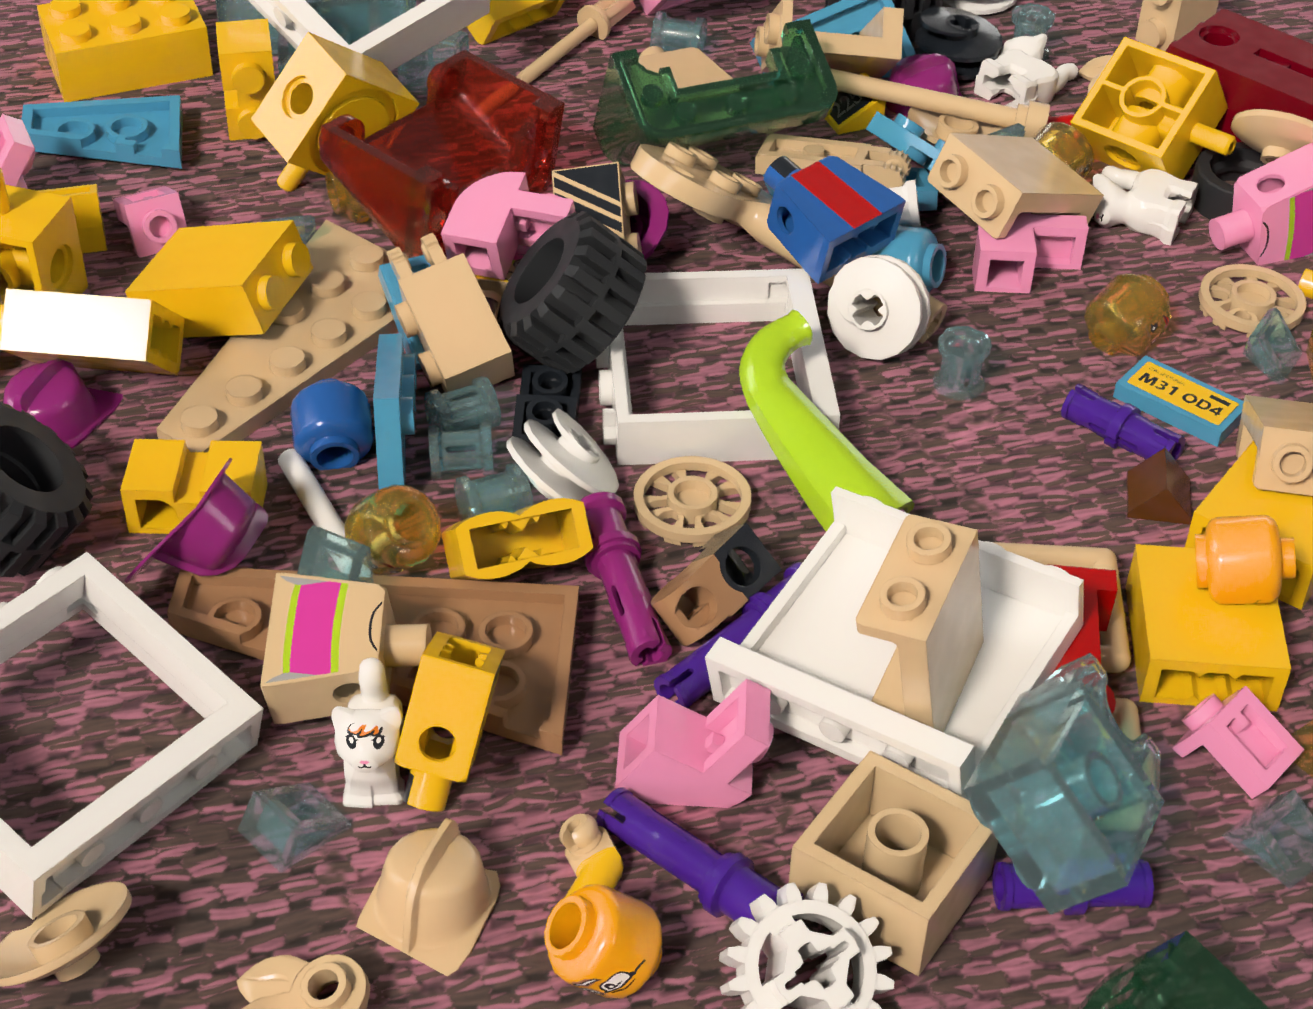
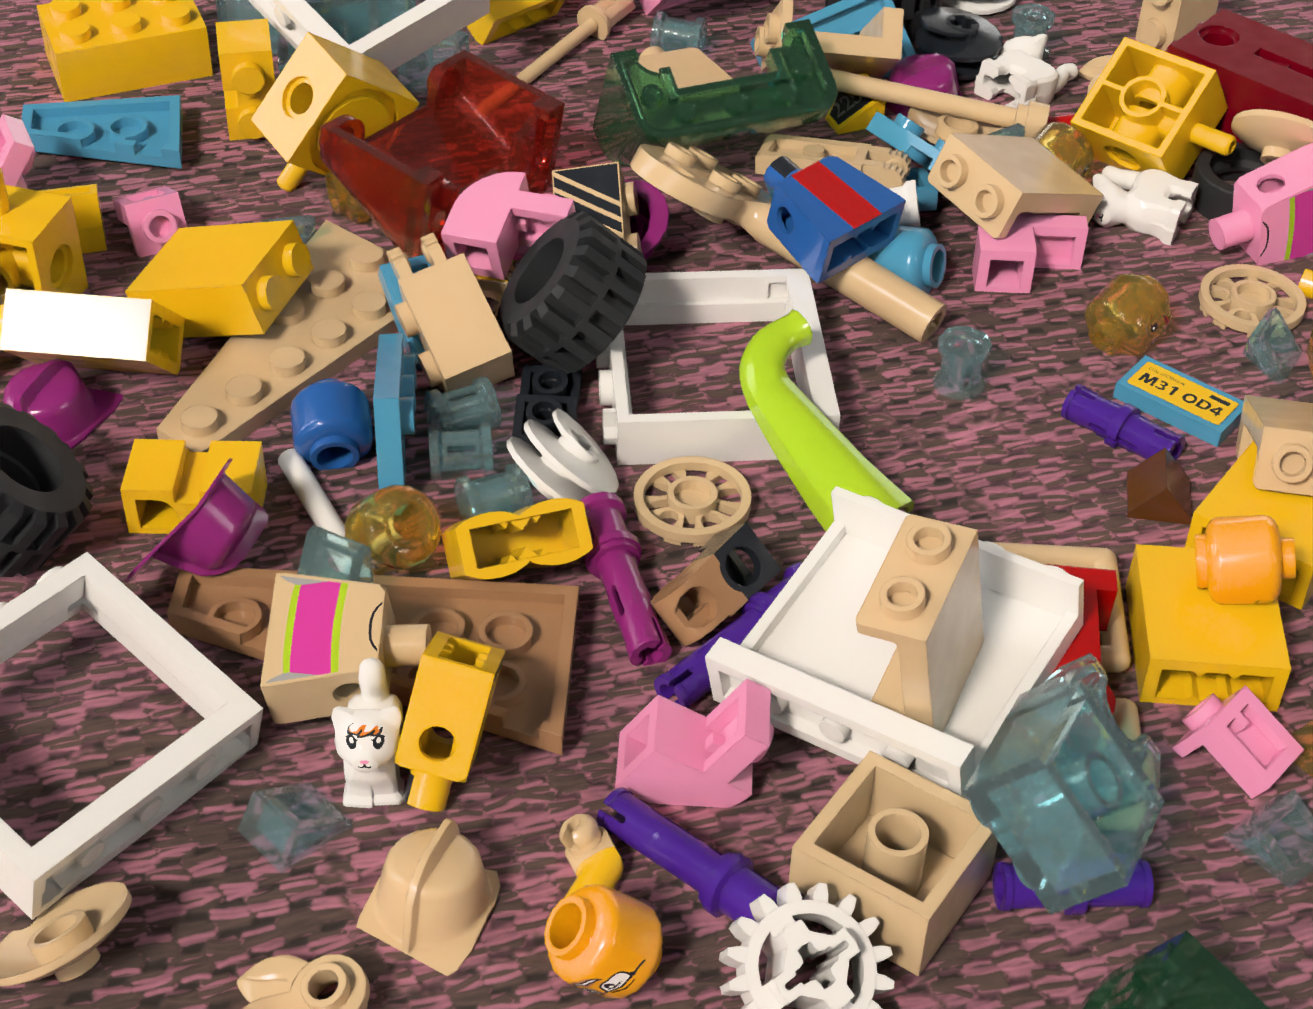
(903, 309): white piece -> none

